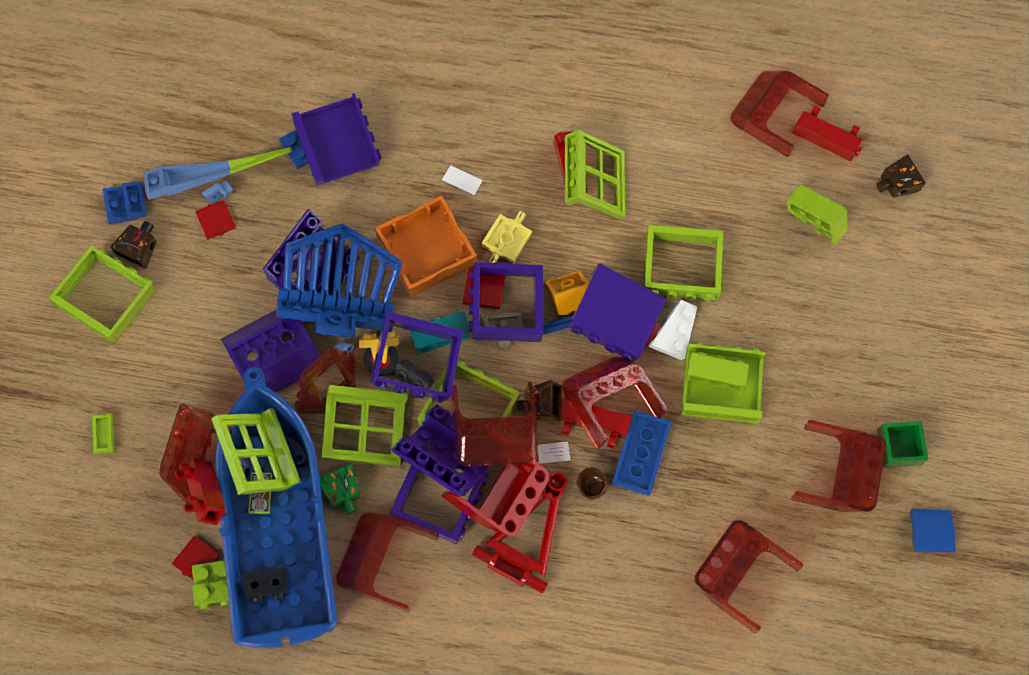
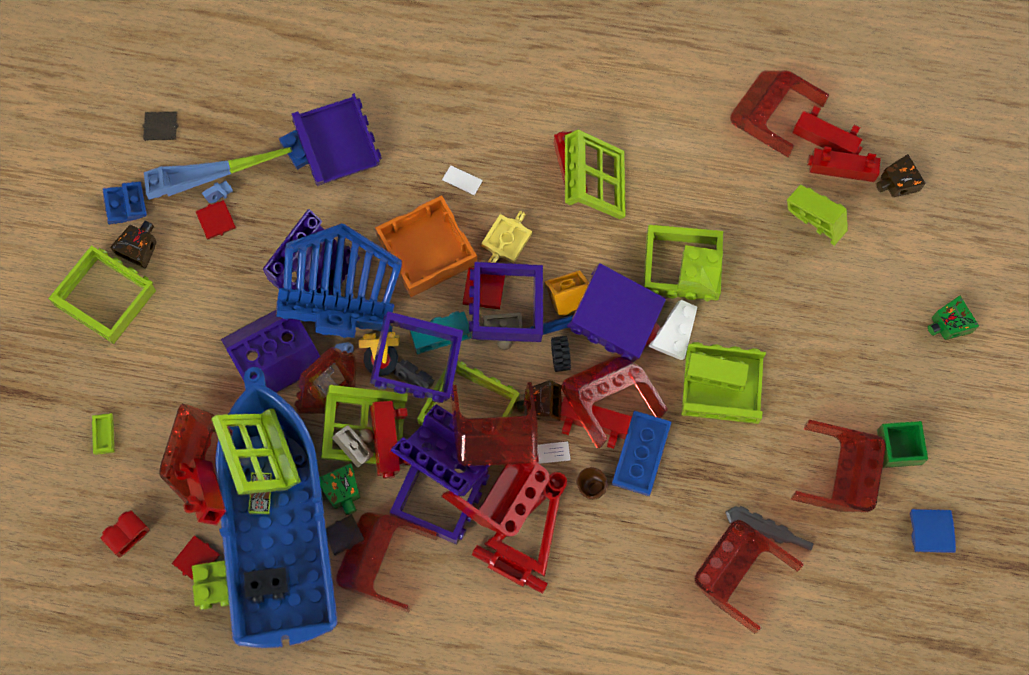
(124, 533): none -> red brick
(160, 126): none -> clear smoke piece
(325, 380): none -> clear tile
(343, 535): none -> clear smoke piece
(354, 444): none -> dark tan plate
(385, 438): none -> red brick
(560, 353): none -> black tyre
(700, 269): none -> lime slope
(766, 527): none -> dark grey sword
(844, 164): none -> red brick
(953, 320): none -> green torso

